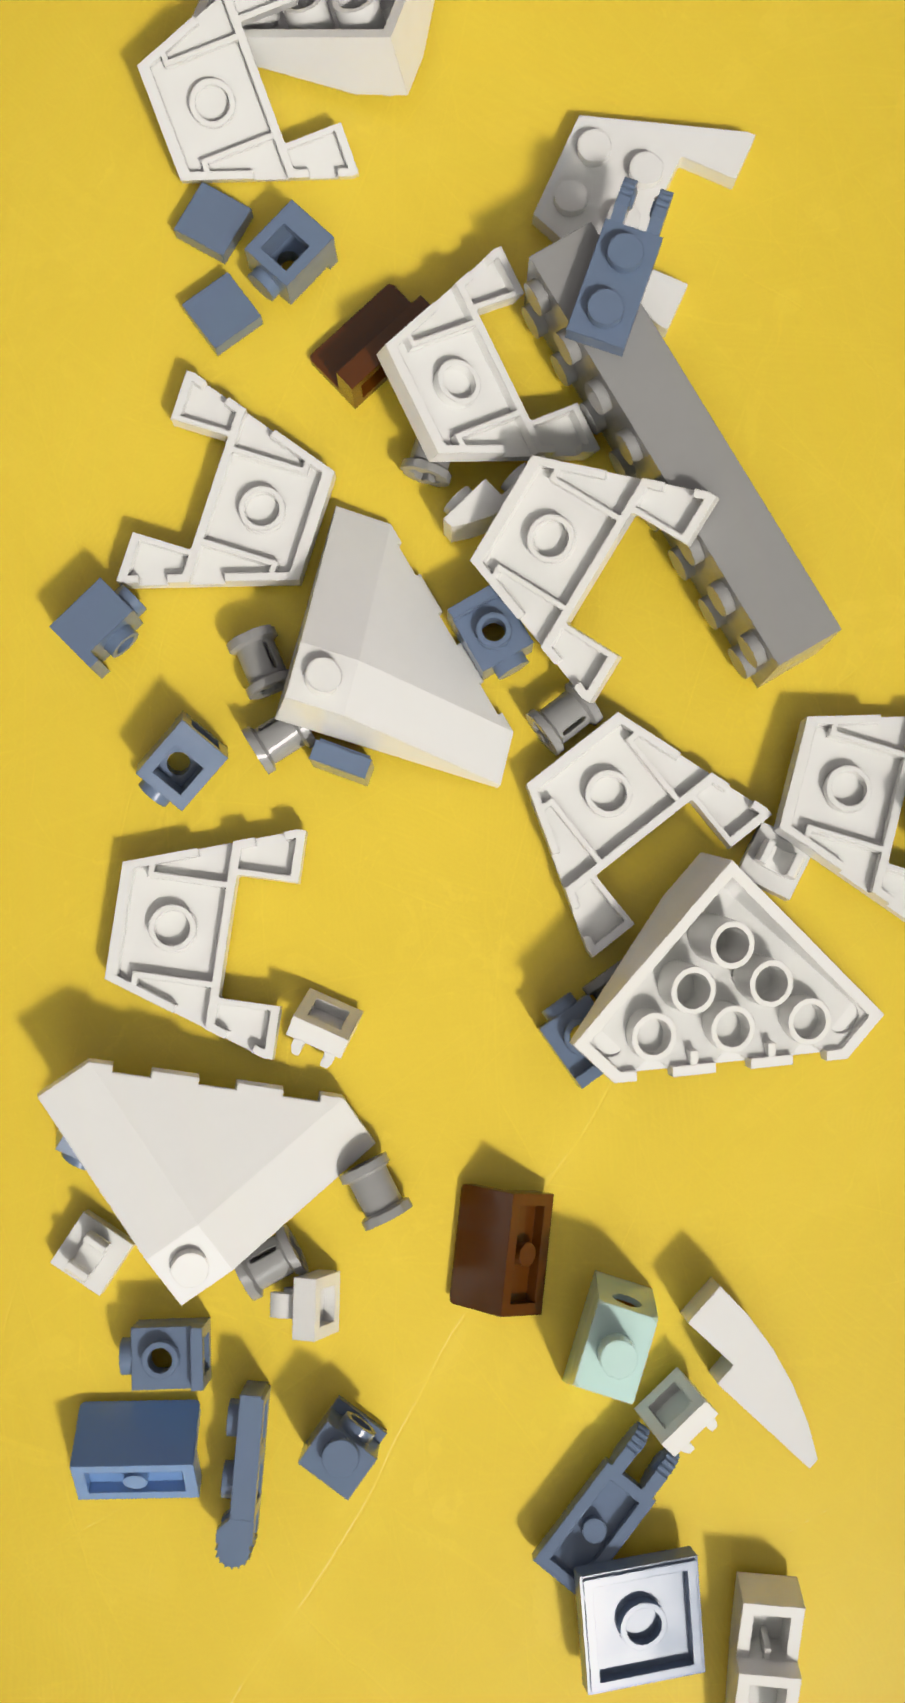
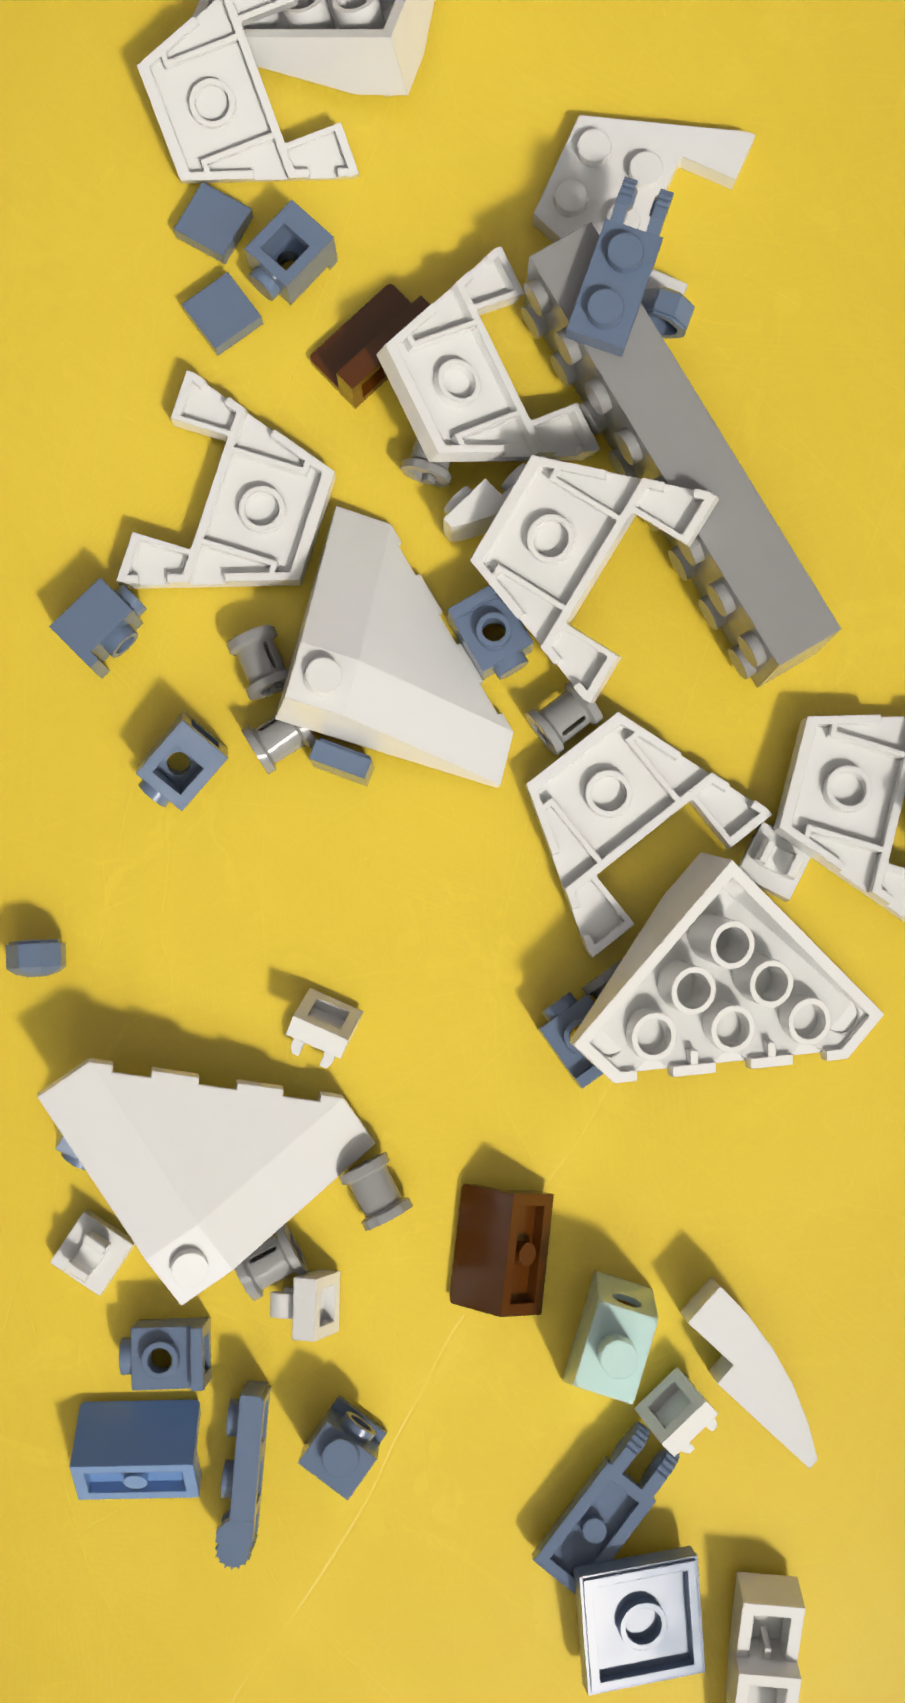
(35, 957): none -> sand blue tile
(178, 926): white wing -> none
(668, 311): none -> sand blue tile

